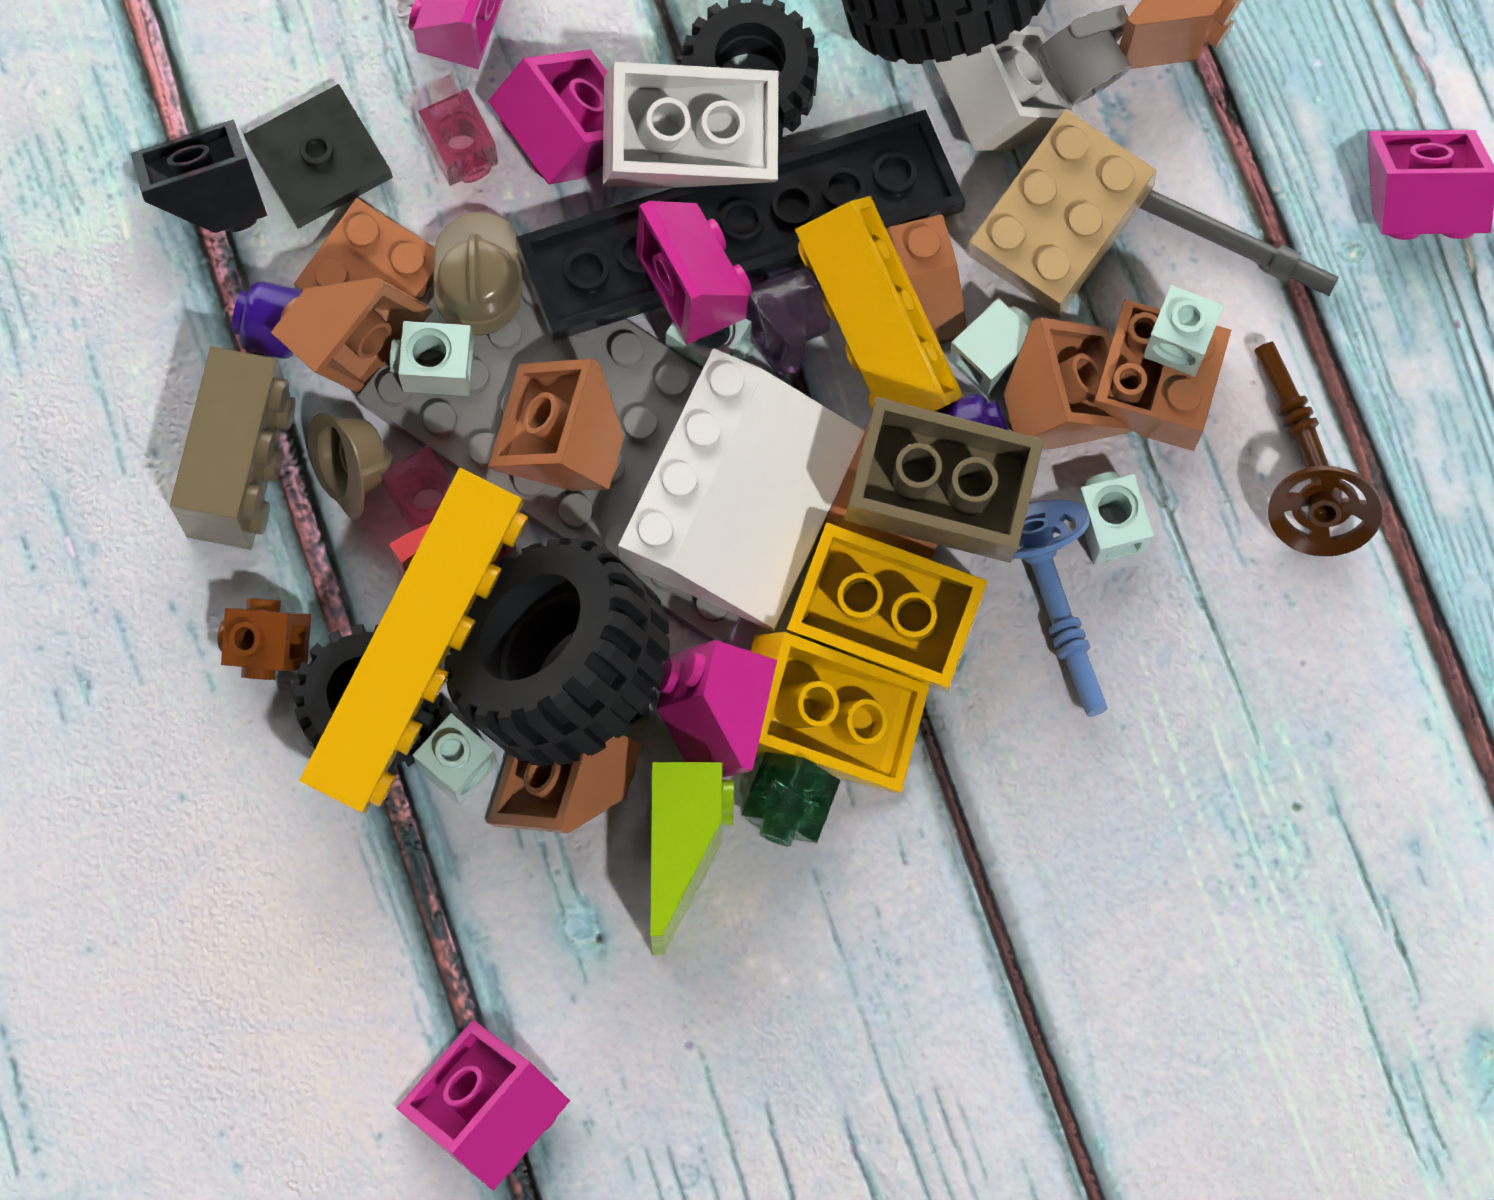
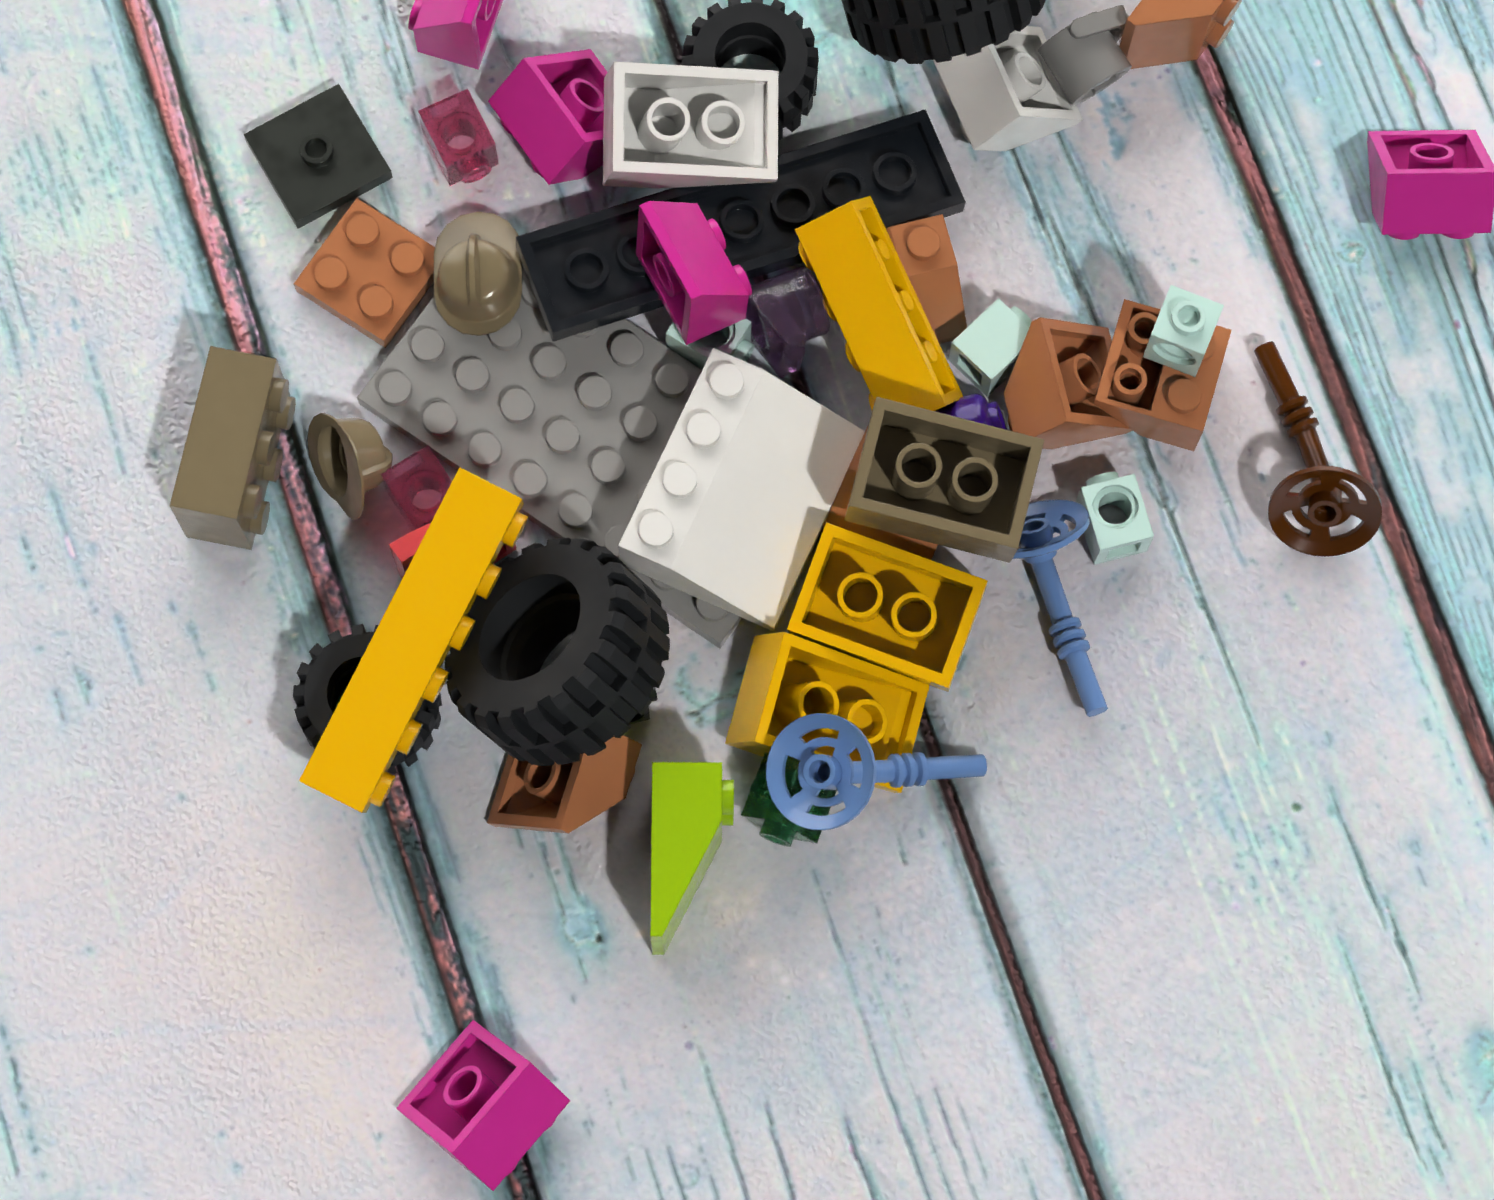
(202, 179): black slope -> none
(257, 315): dark purple head -> none
(263, 639): dark orange brick -> none
(347, 328): nougat slope -> none
(449, 376): light aqua brick -> none
(455, 759): light aqua brick -> none
(559, 426): nougat slope -> none
(716, 703): dark pink slope -> none
(840, 772): none -> medium blue dish
(1062, 213): tan brick -> none
(1282, 262): dark grey bar -> none

